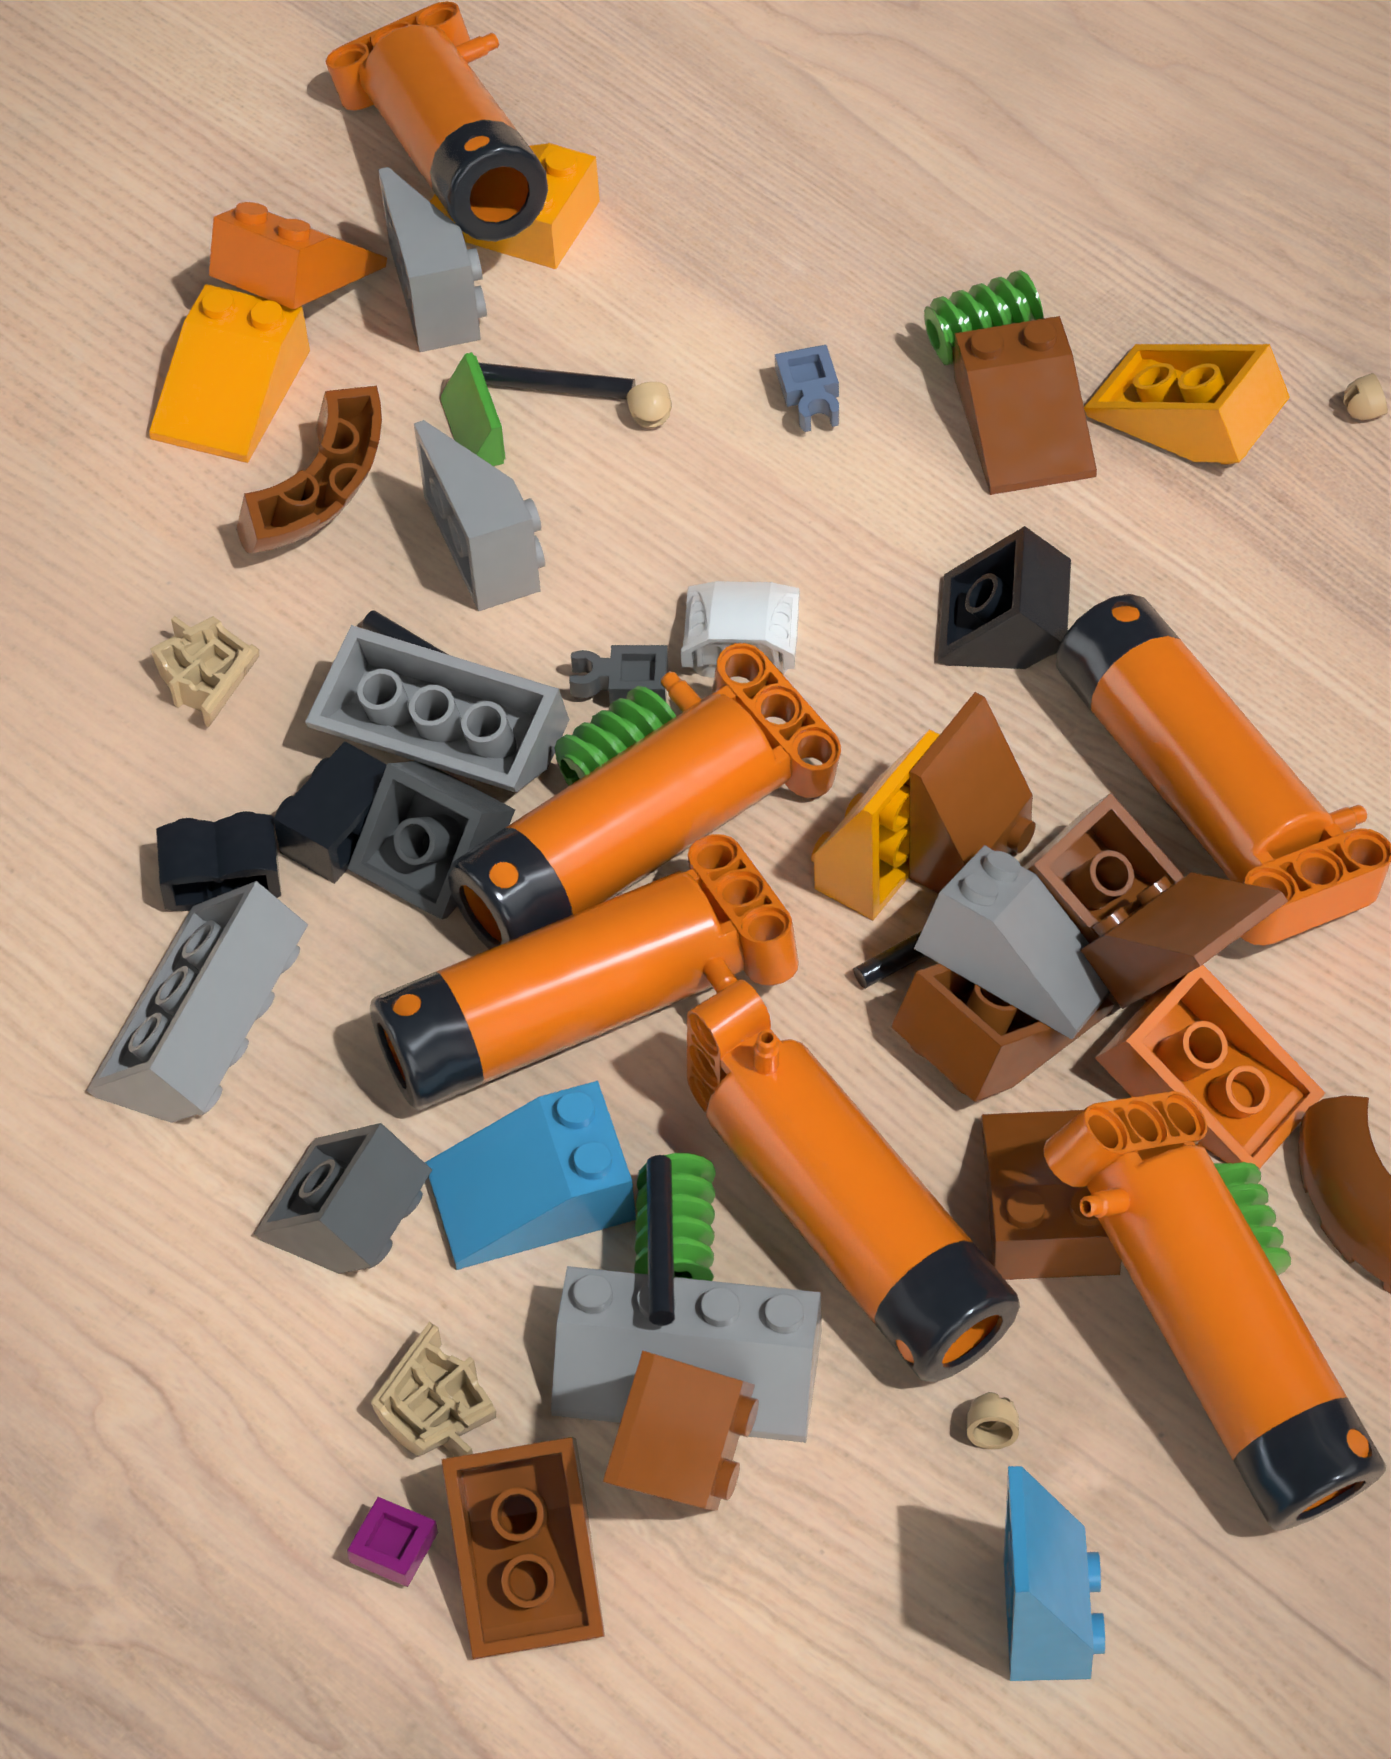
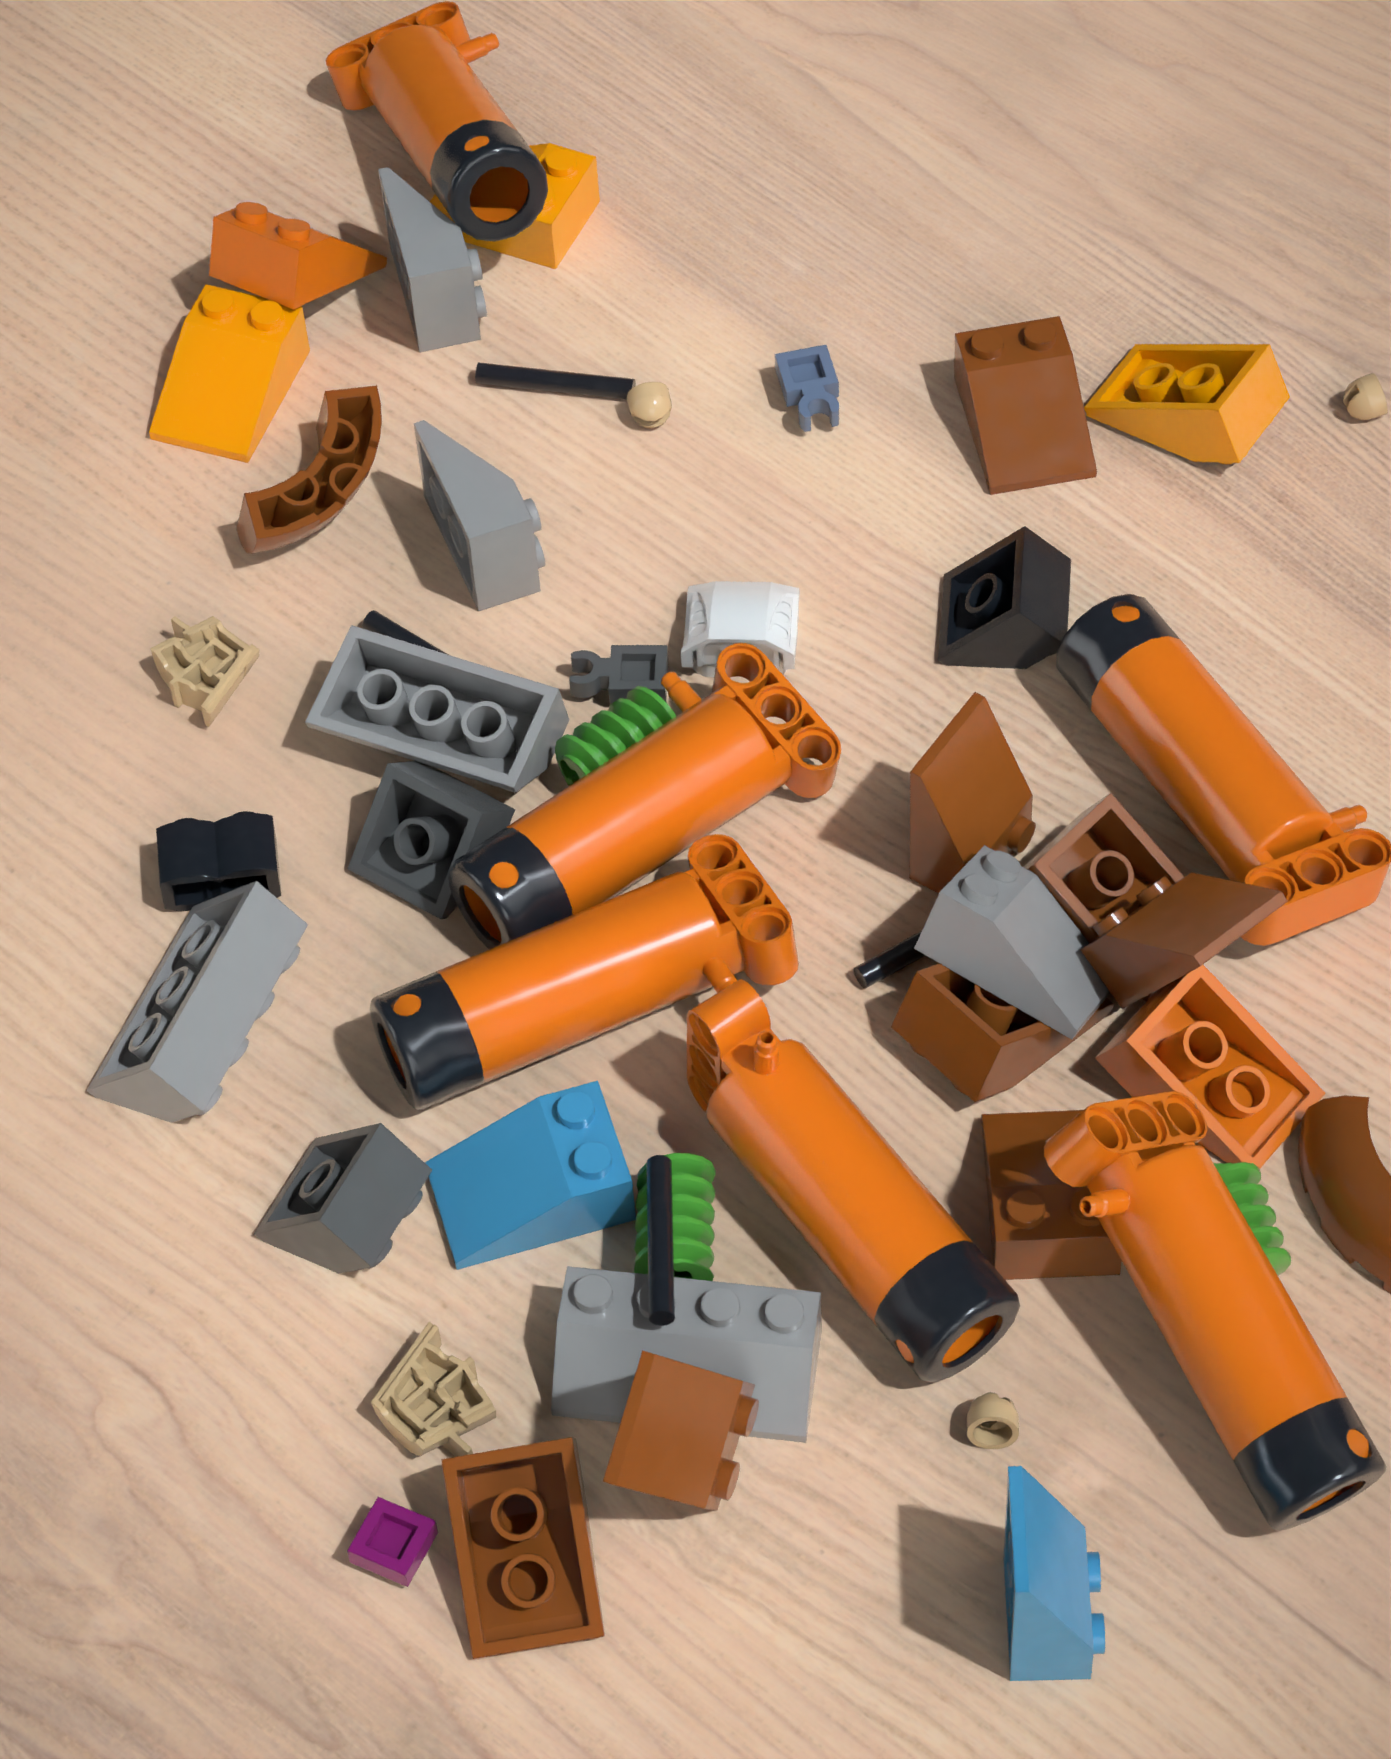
(329, 812): black brick -> none
(472, 412): bright green slope -> none
(870, 848): light orange slope -> none
(982, 307): bright green piece -> none

